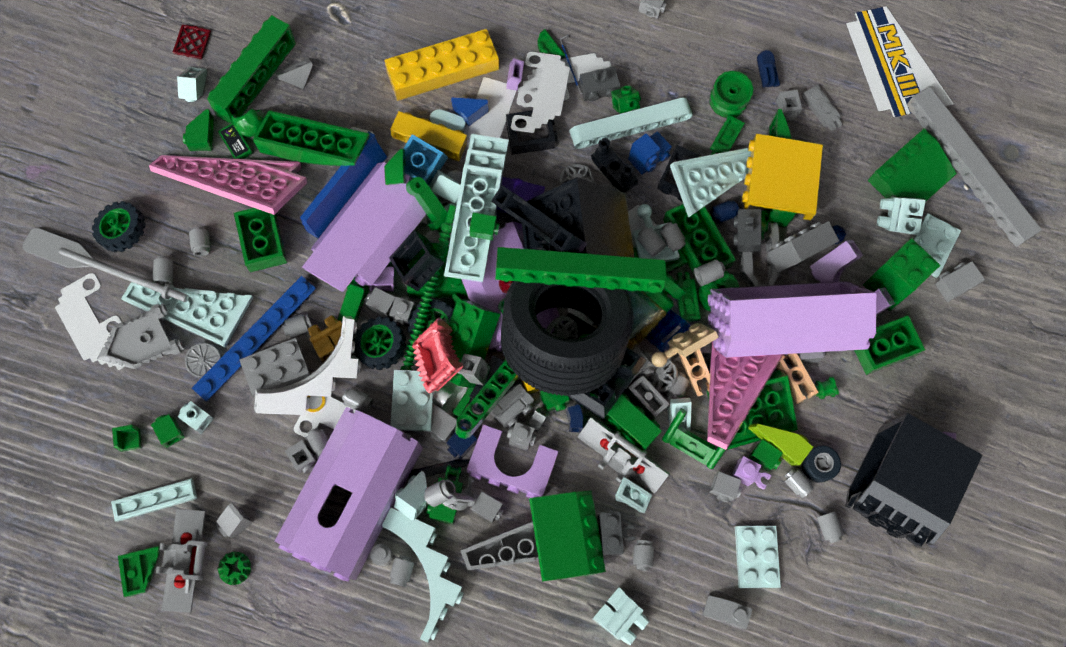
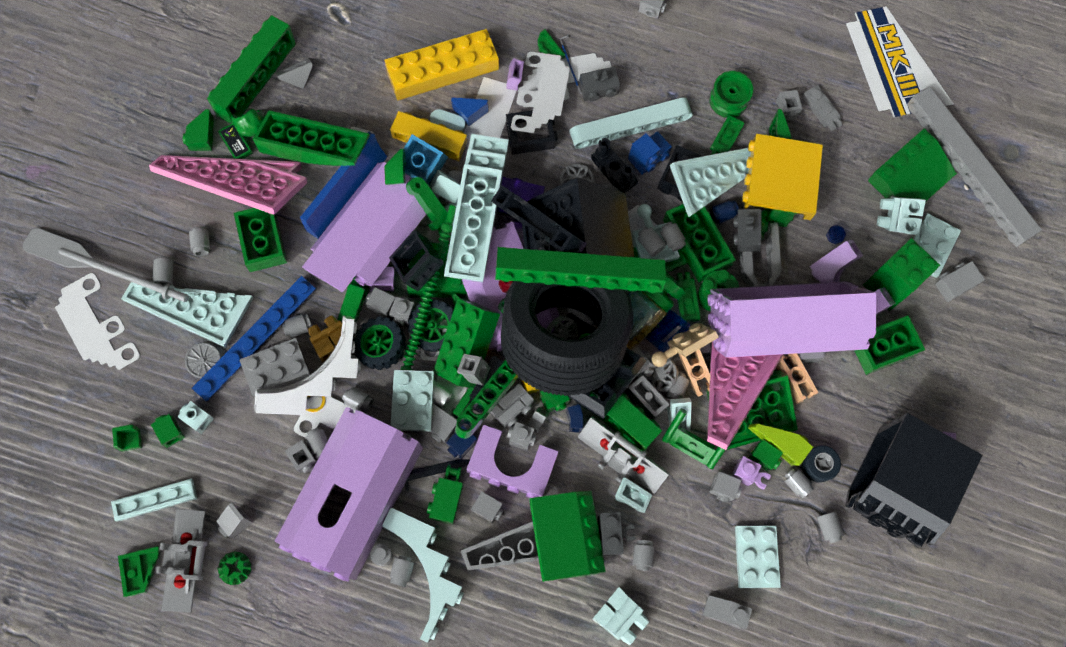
(111, 217): black wheel -> none
(140, 340): light grey shield -> none
(191, 83): light aqua slope -> none
(195, 30): dark red window -> none
(411, 499): light aqua slope -> none
(436, 356): coral piece -> none
(439, 492): light grey brick -> none
(466, 498): light grey helmet -> none
(483, 226): green brick -> none
(625, 99): green brick -> none
(709, 272): light grey brick -> none
(767, 69): dark blue arm -> none
(802, 247): light grey piece -> none
(826, 388): green brick -> none

